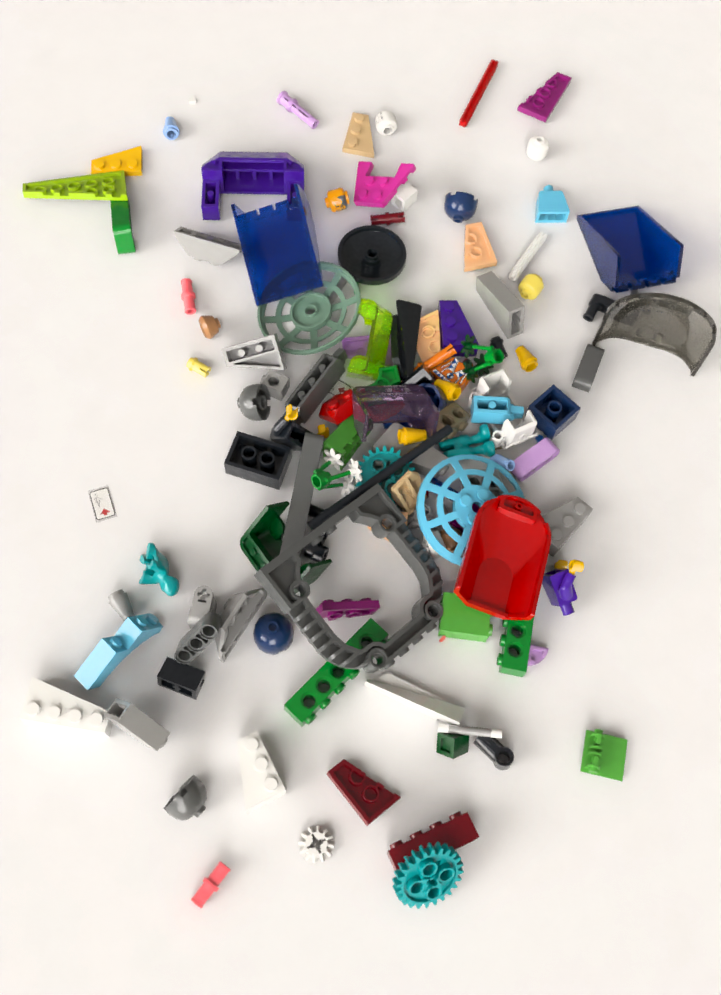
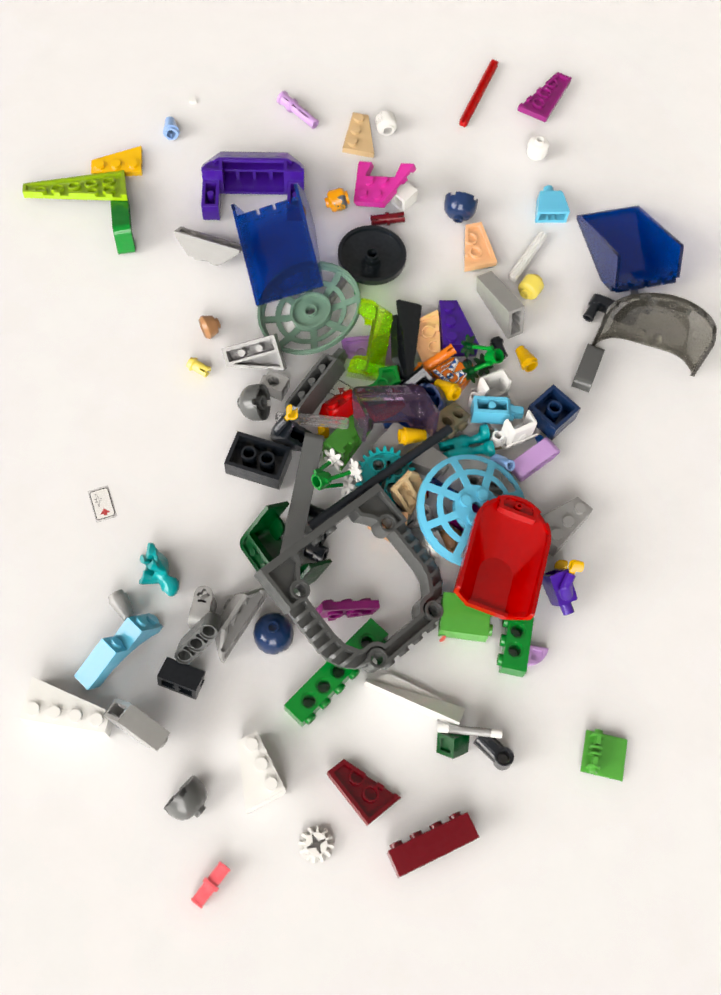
(188, 296): coral pin -> none
(318, 420): none -> clear axle
(427, 875): teal gear -> none

